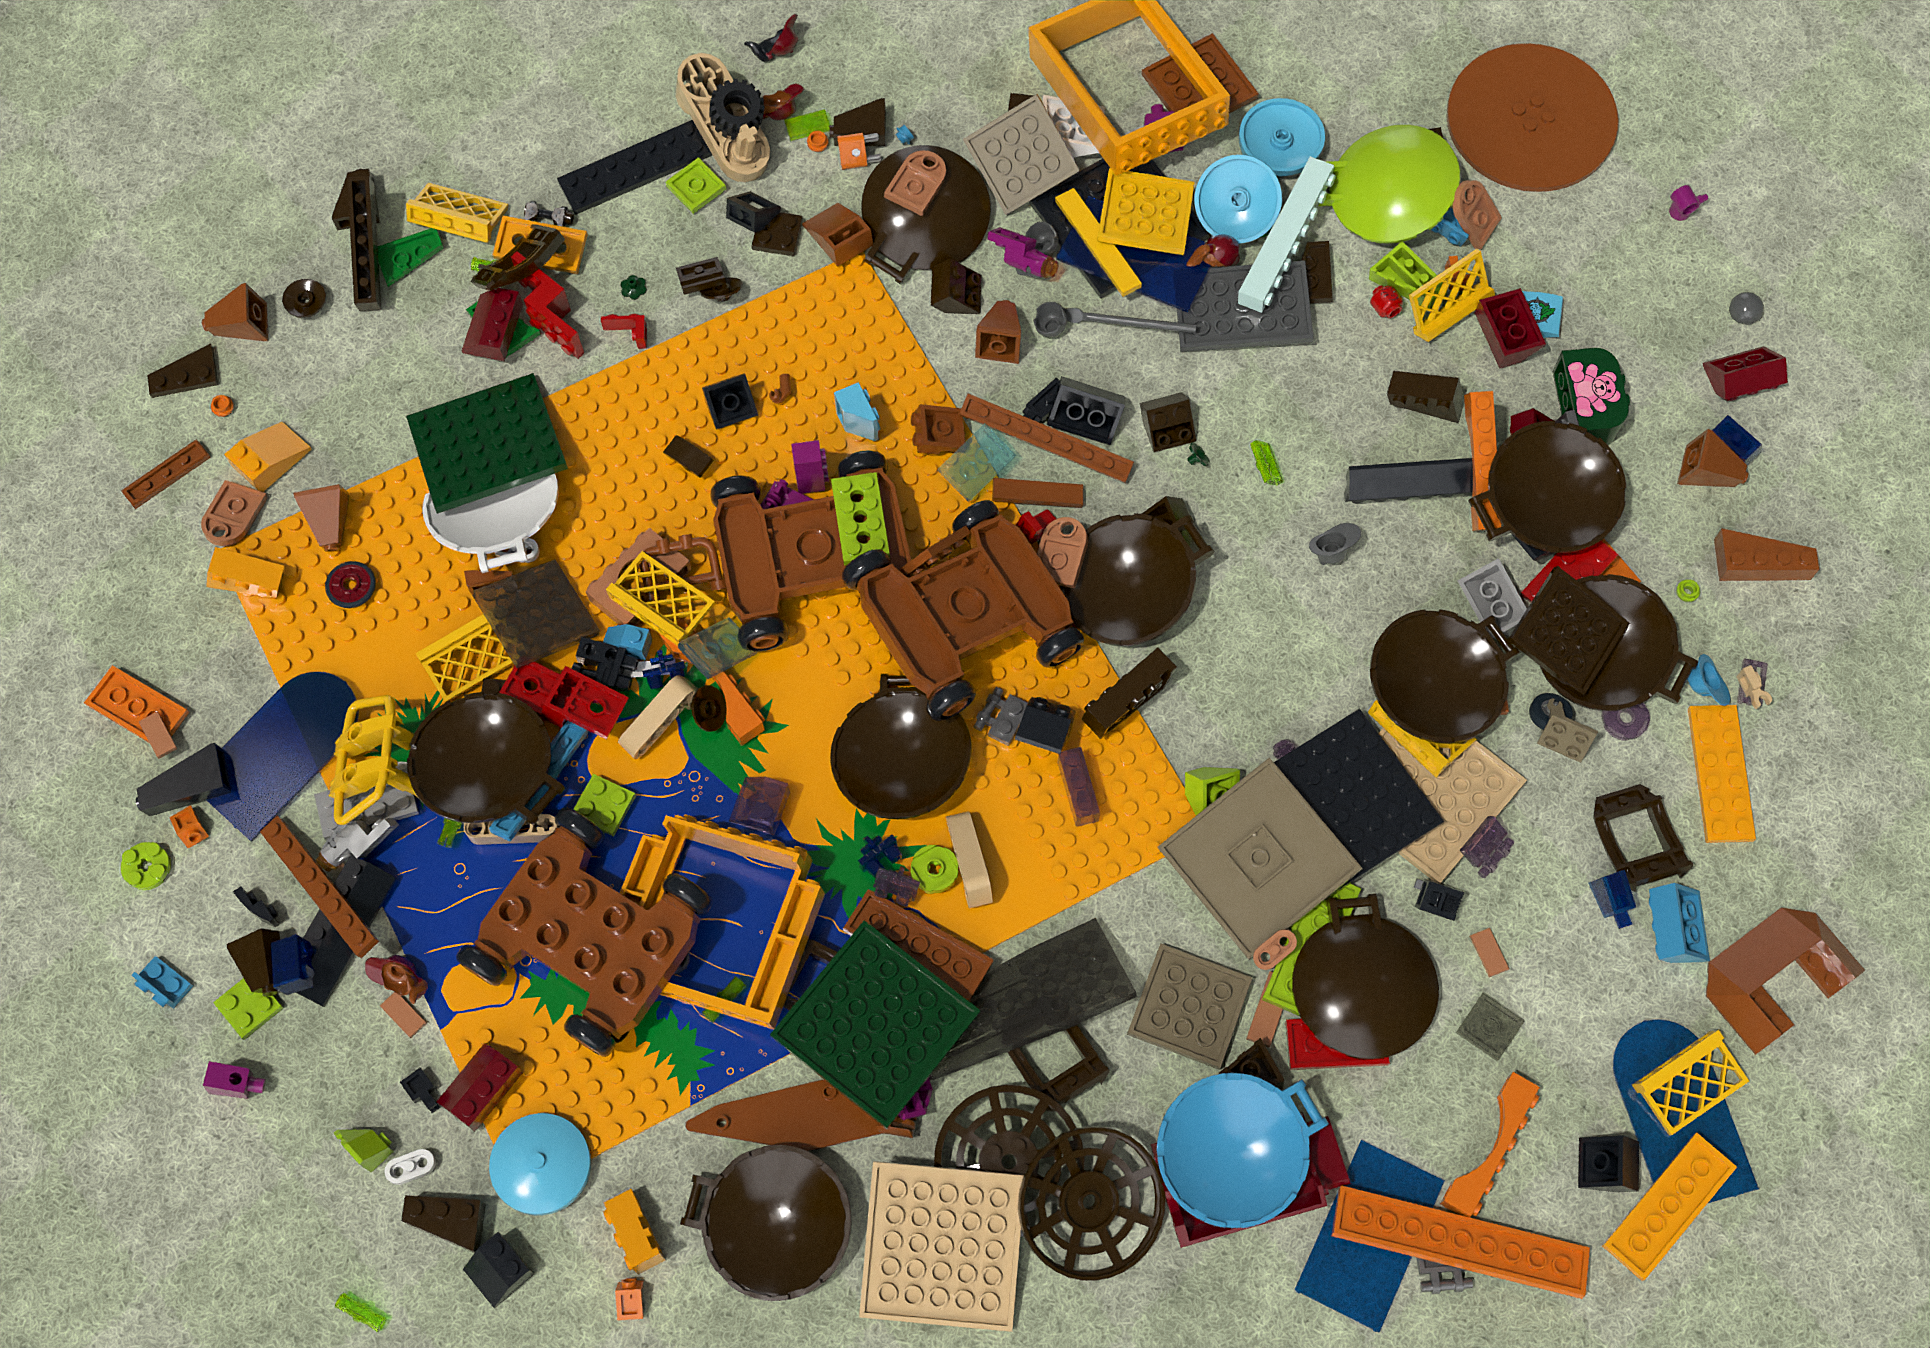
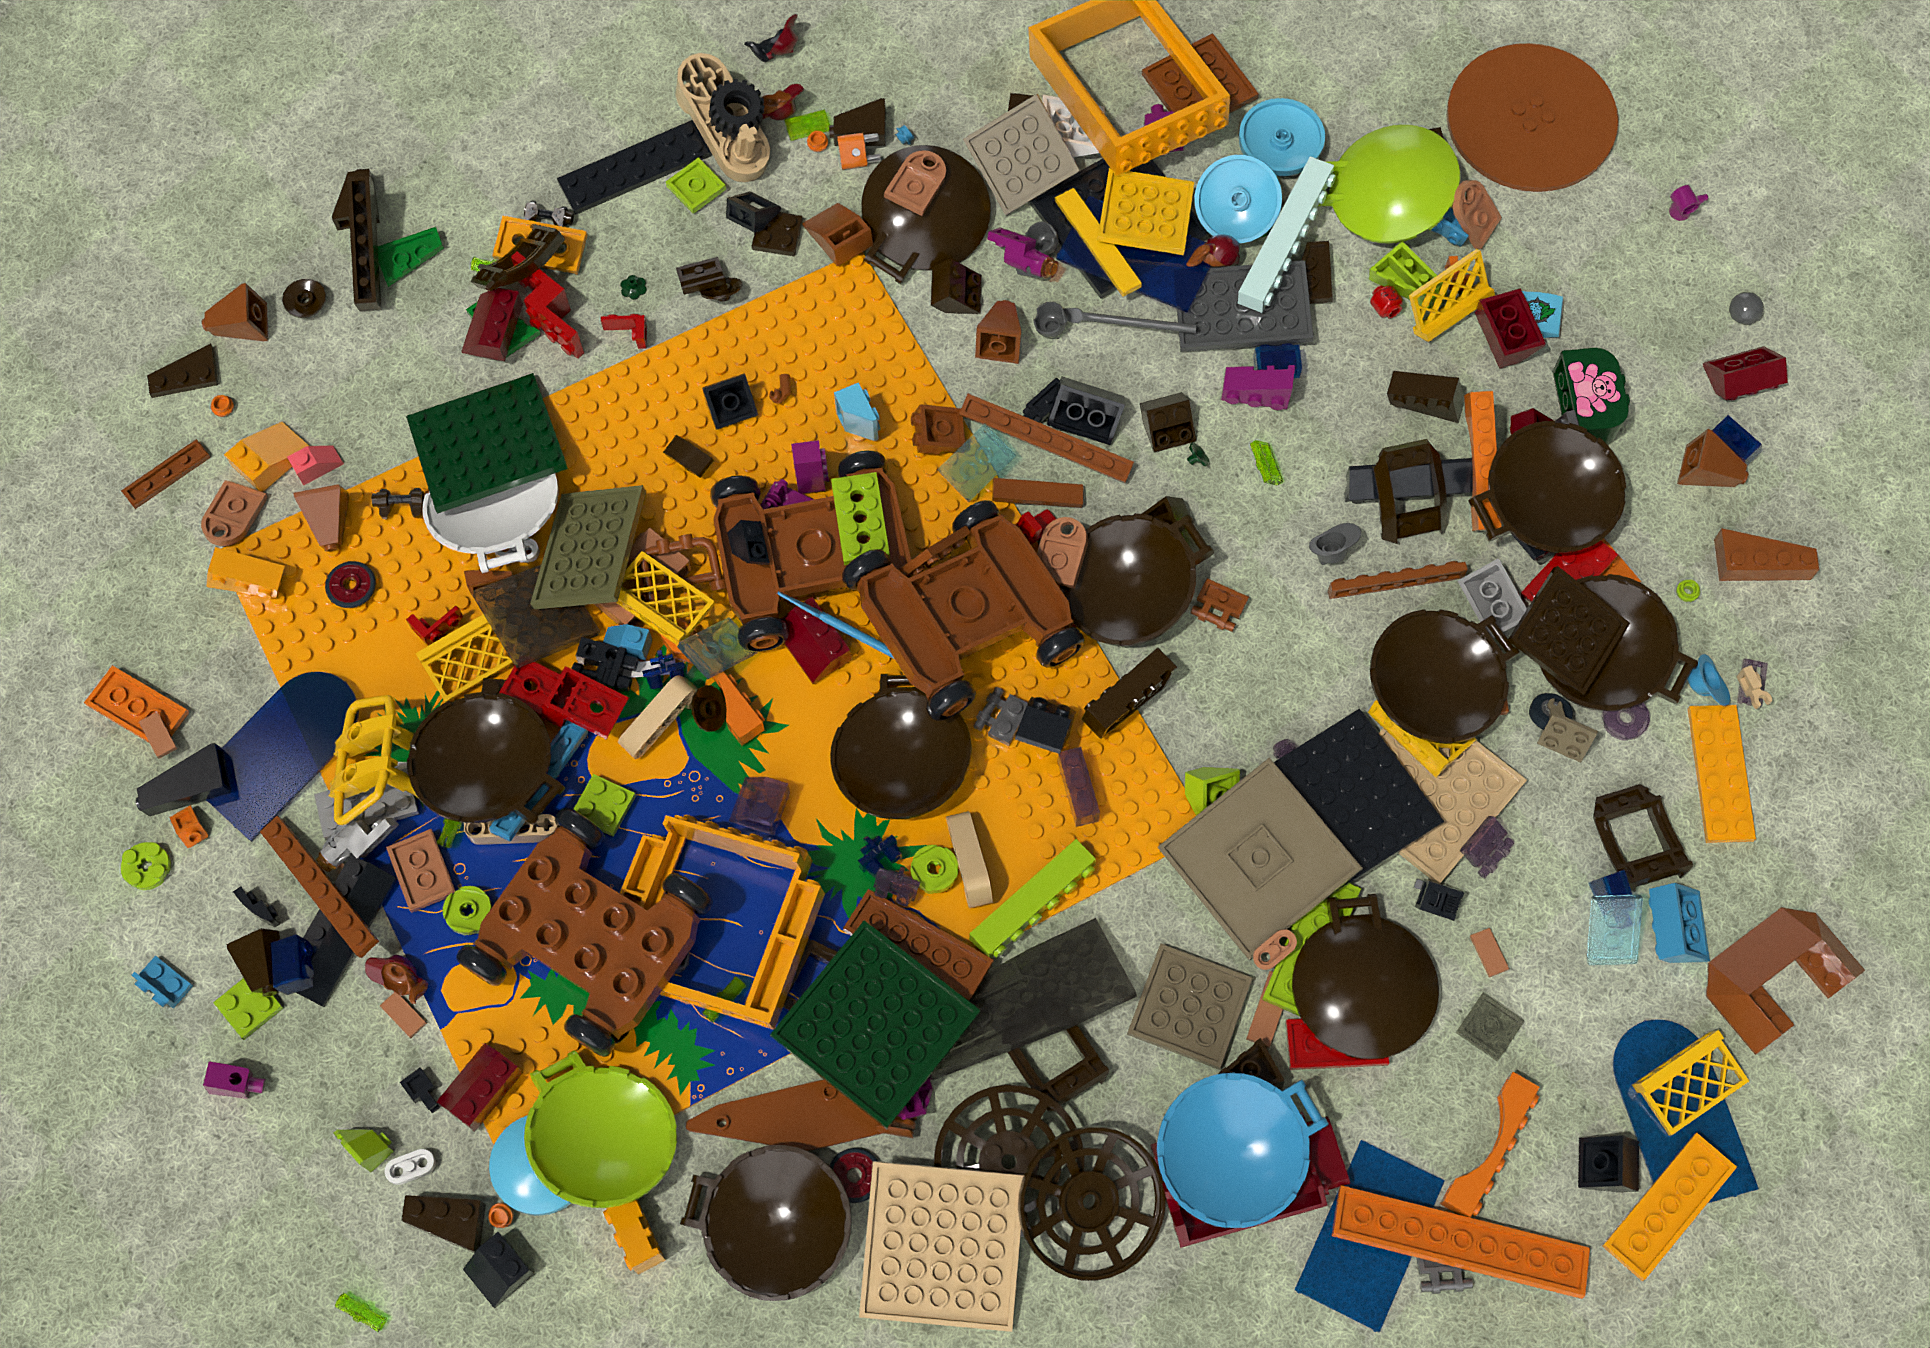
(314, 462): none -> coral slope
(385, 501): none -> dark brown piece
(421, 870): none -> nougat tile
(435, 632): none -> red bracket
(455, 220): yellow fence -> none
(461, 899): none -> lime plate
(500, 1215): none -> orange plate
(588, 547): none -> olive plate
(598, 1134): none -> lime dish
(629, 1299): orange bracket -> none
(748, 542): none -> black slope
(815, 643): none -> dark red slope
(840, 625): none -> dark azure piece
(854, 1159): none -> dark red wheel
(1033, 899): none -> lime brick
(1220, 598): none -> dark orange plate
(1258, 387): none -> magenta wedge
(1279, 357): none -> clear blue brick
(1405, 578): none -> dark orange plate
(1416, 521): none -> dark brown wedge
(1614, 929): none -> clear light blue tile

